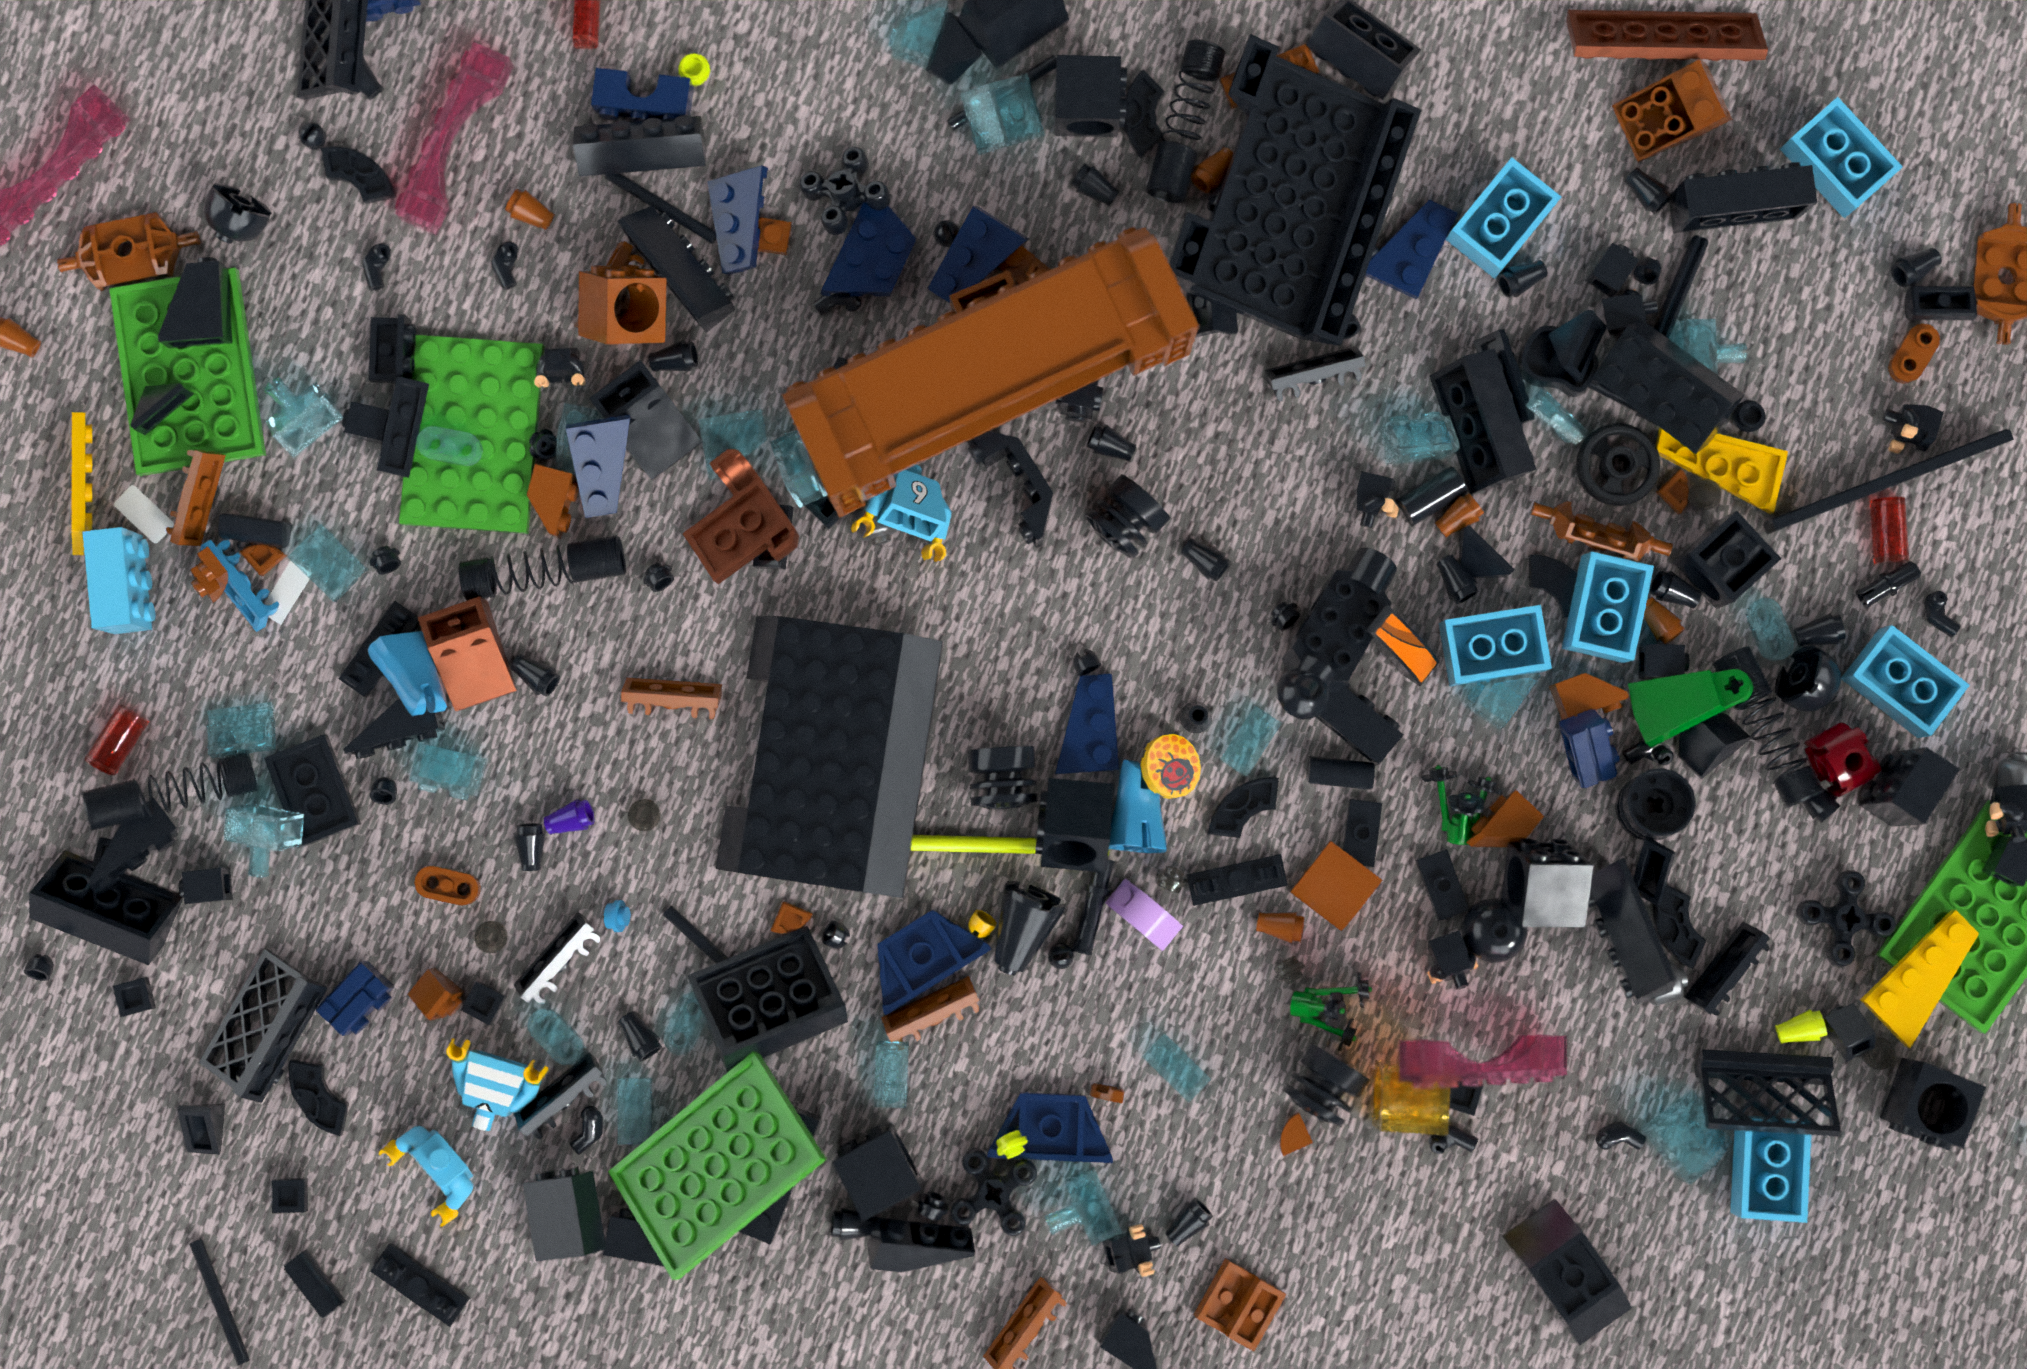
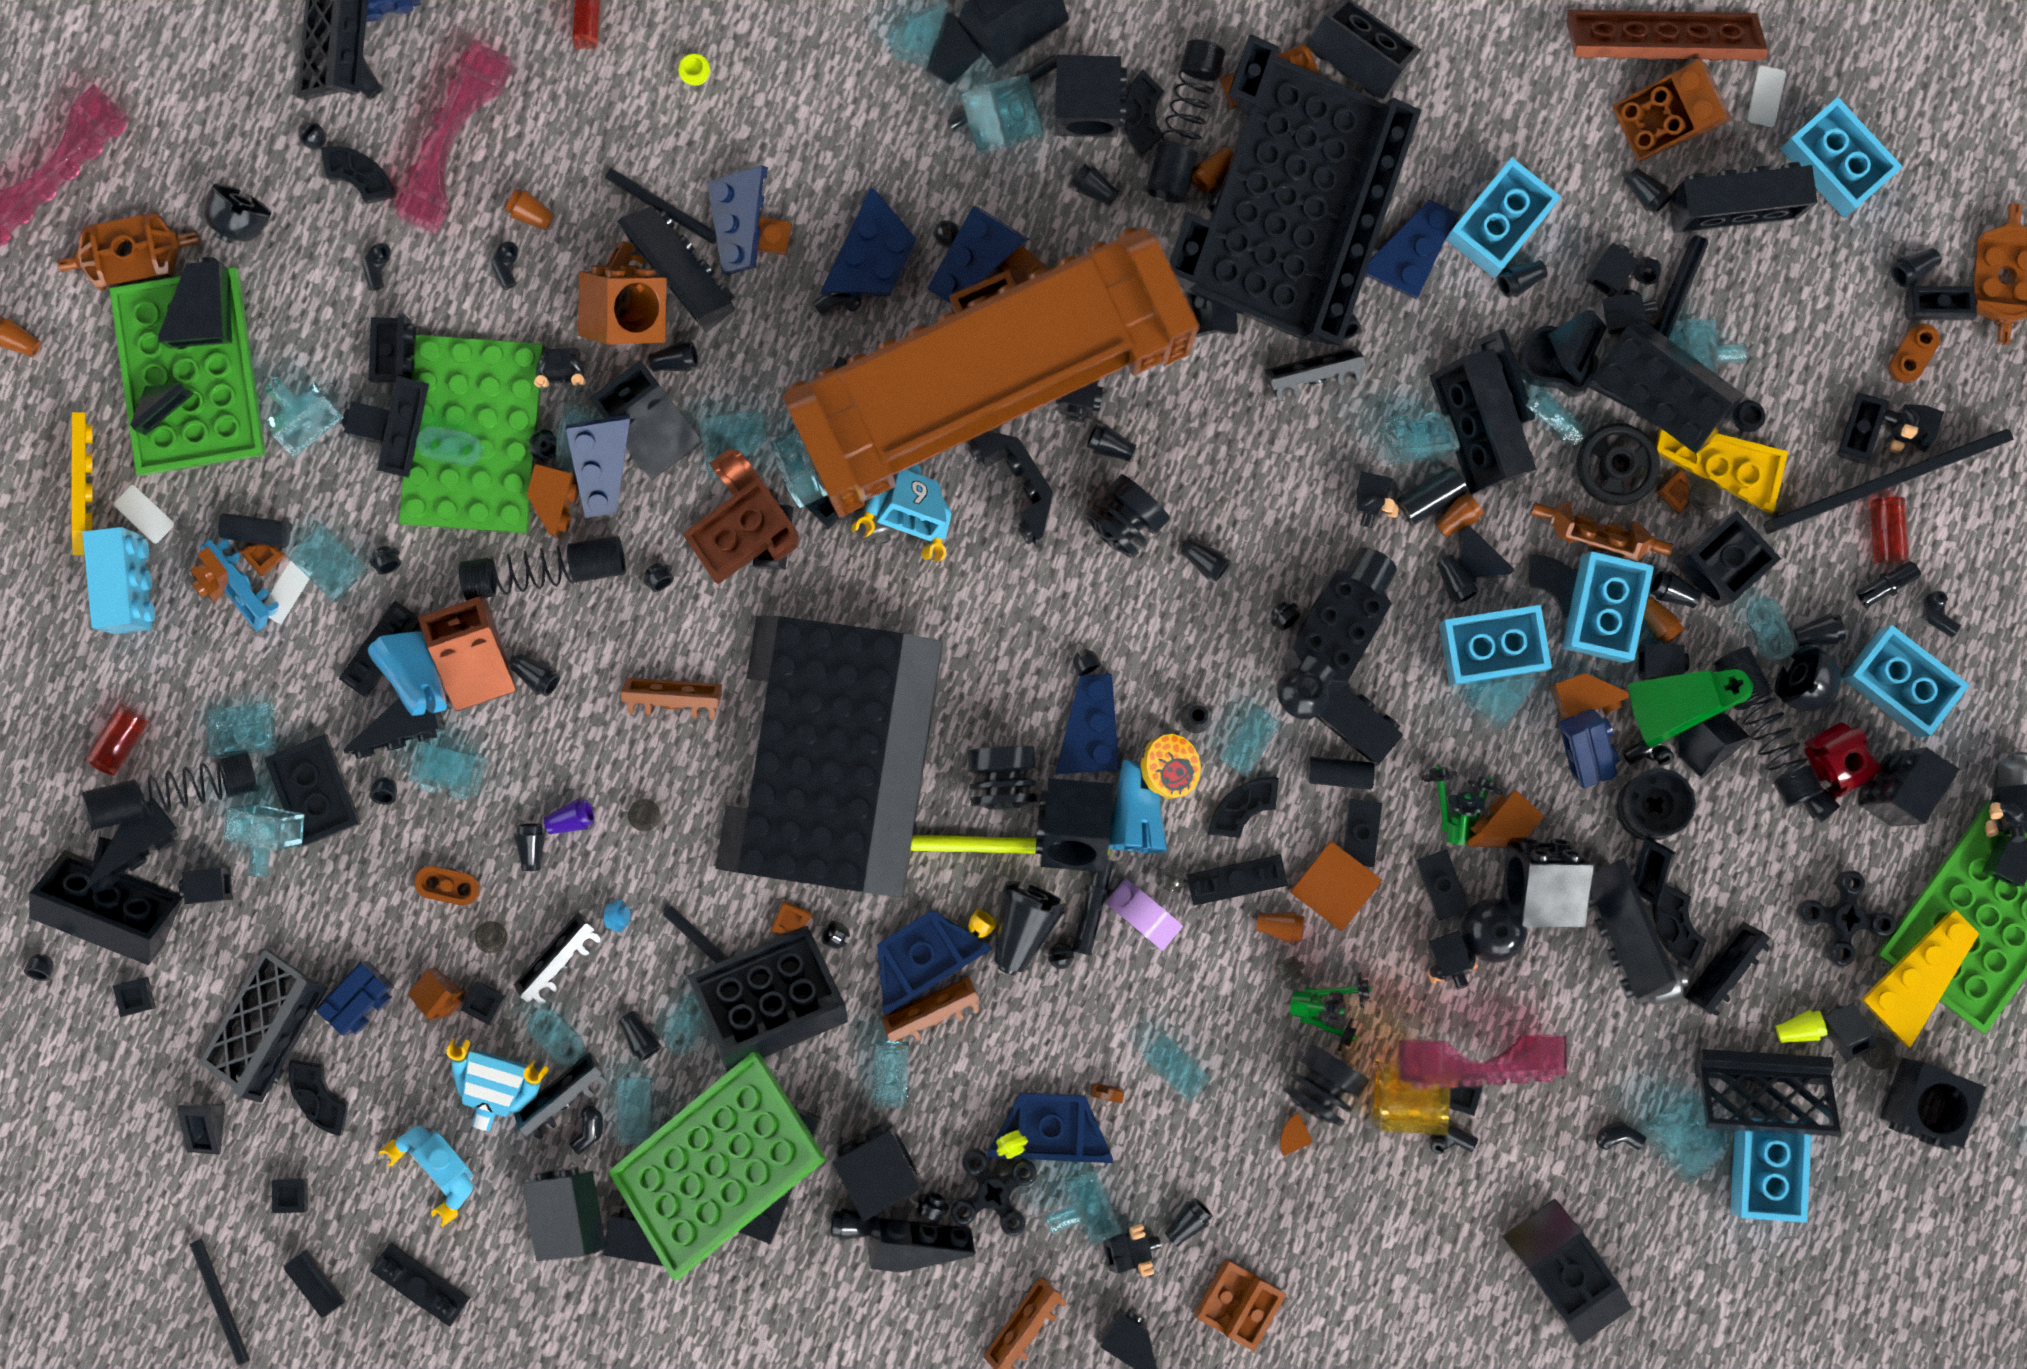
(196, 497): dark orange plate -> none
(613, 97): dark blue arch -> none
(639, 145): black brick -> none
(844, 190): black gear -> none
(1402, 646): slope -> none
(1766, 96): none -> white sticker
(1862, 428): none -> black brick

